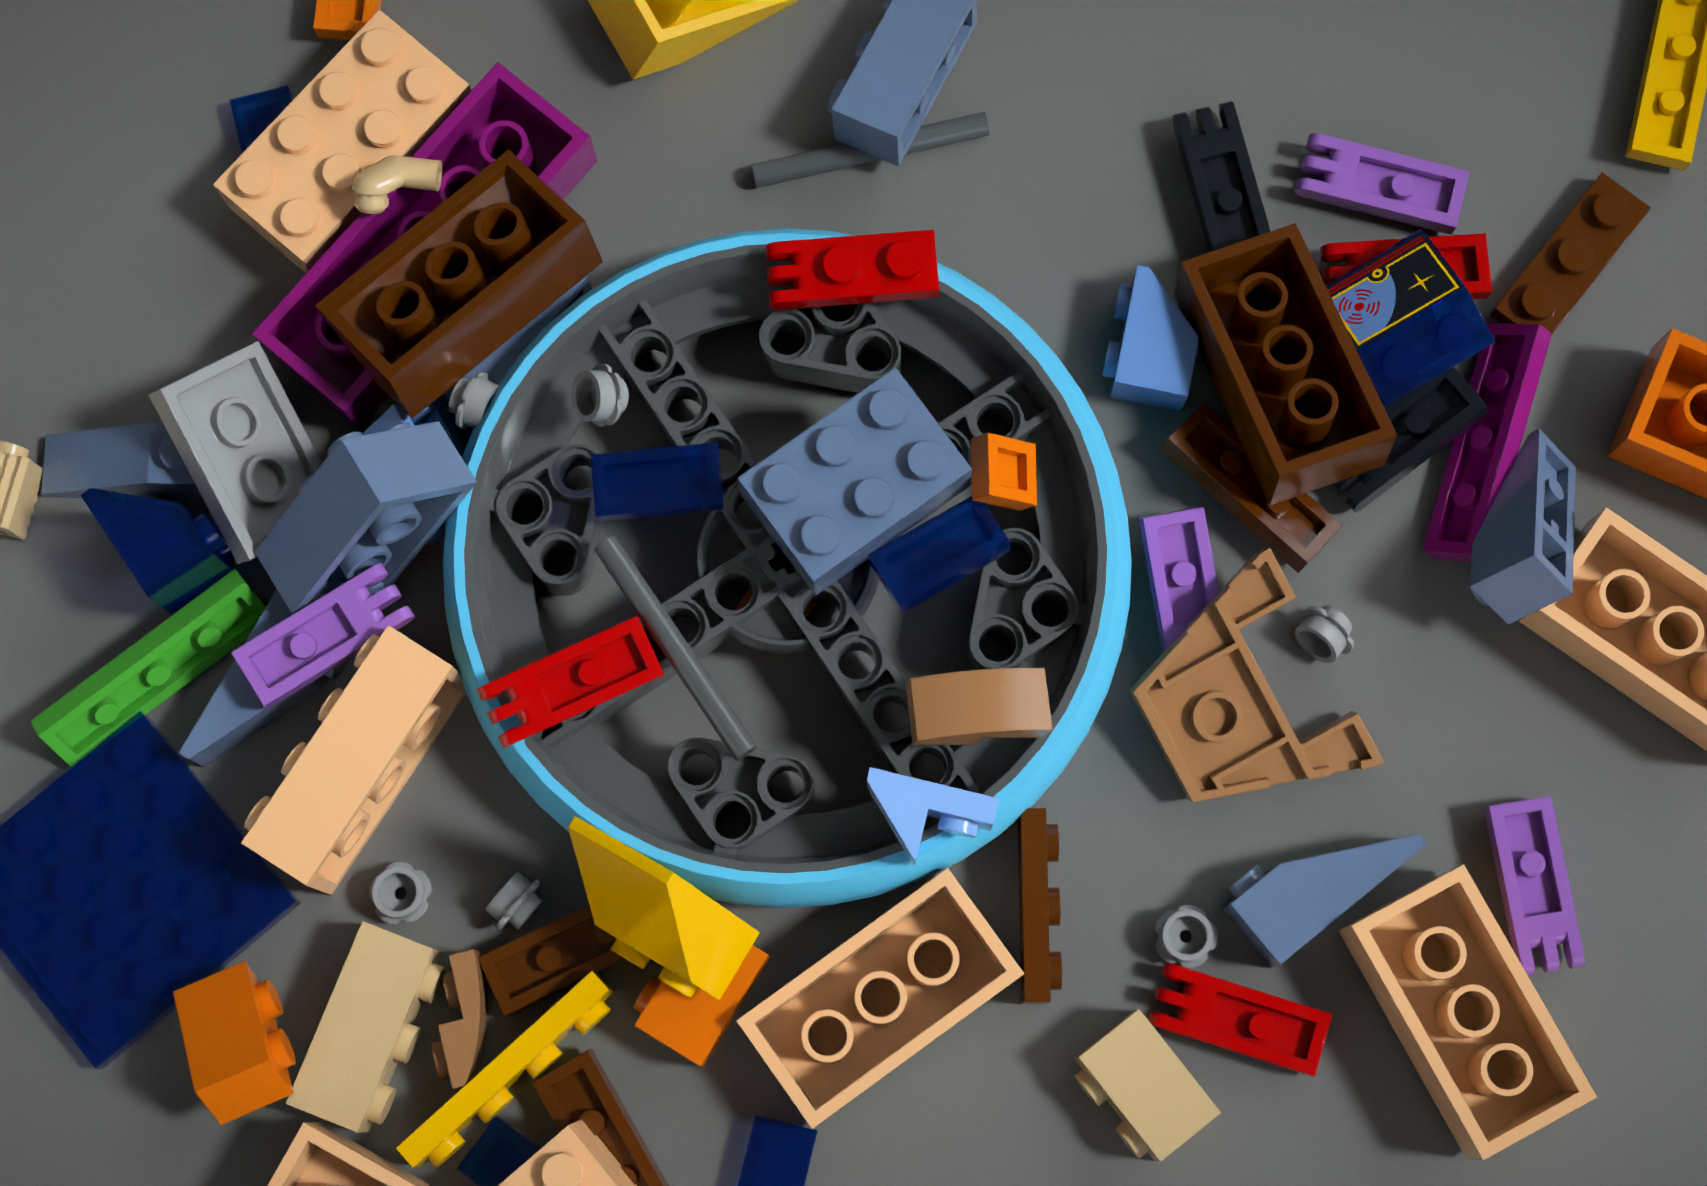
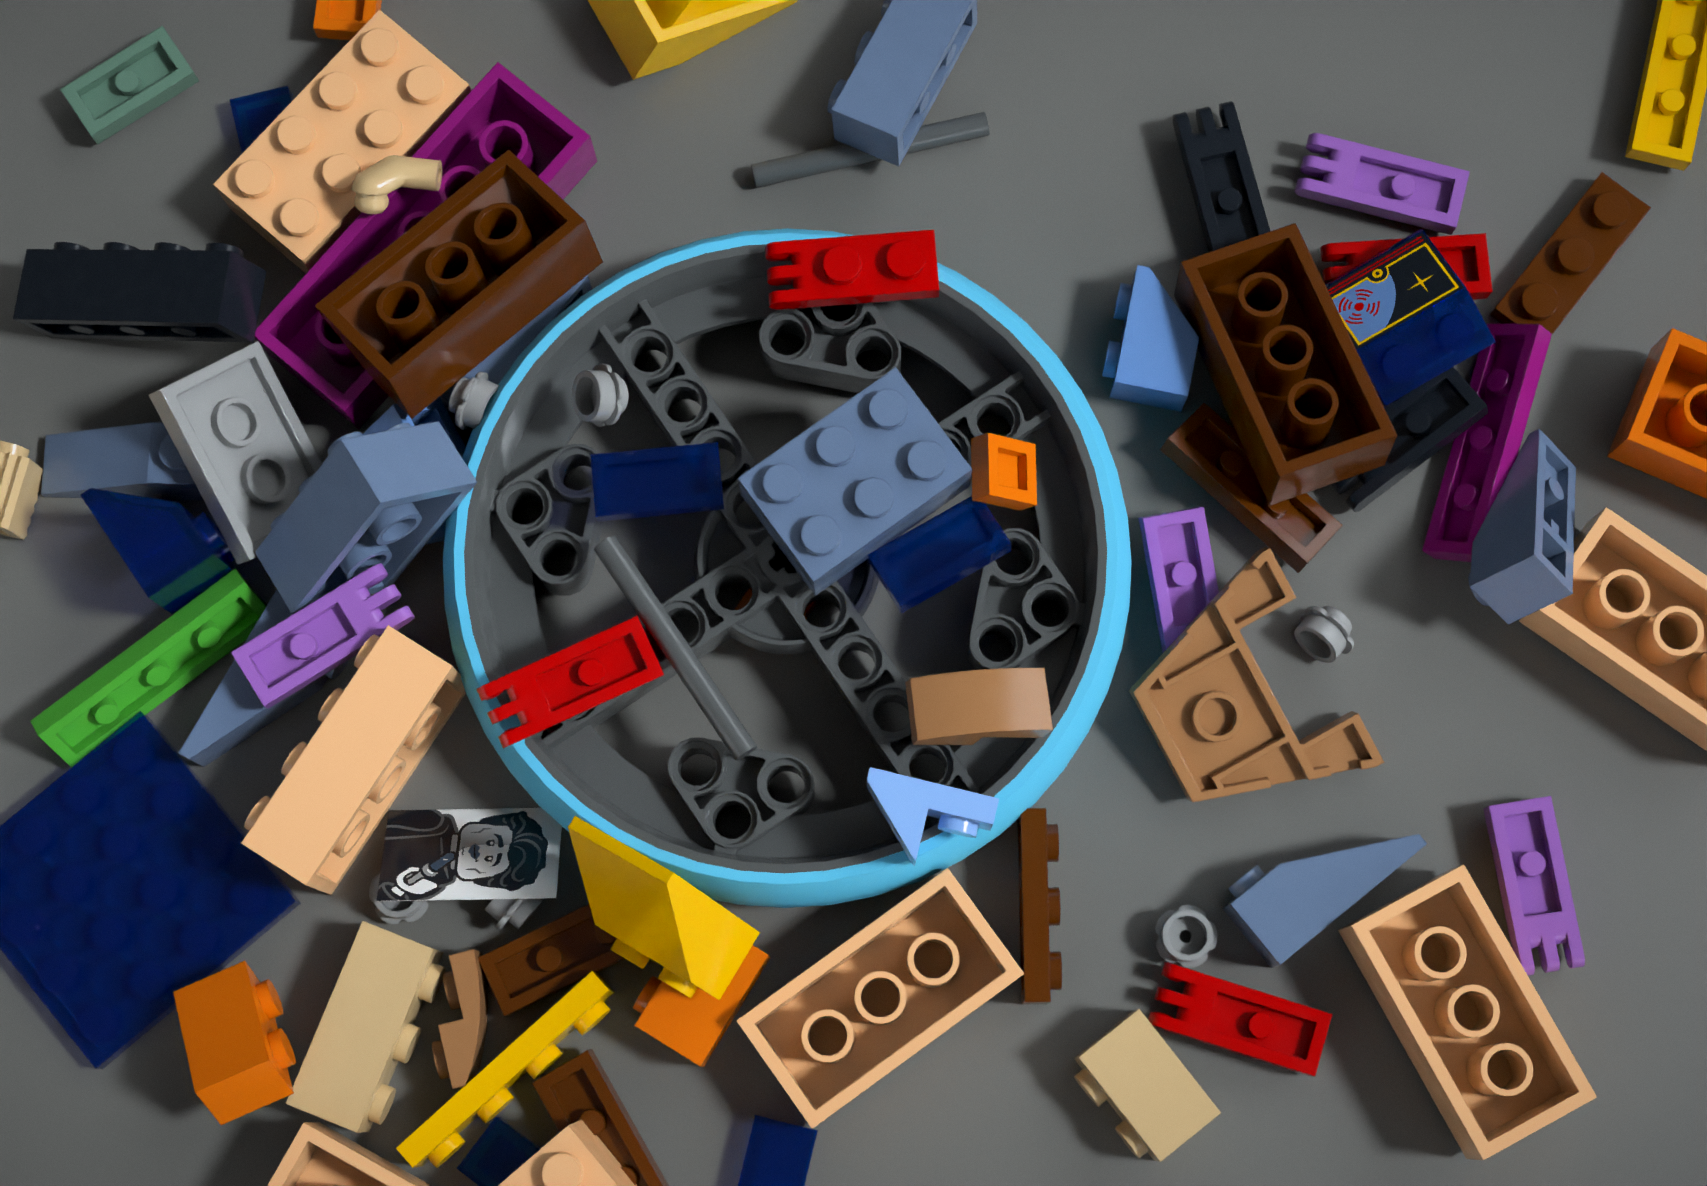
(129, 85): none -> sand green plate
(141, 293): none -> black brick
(470, 855): none -> sticker

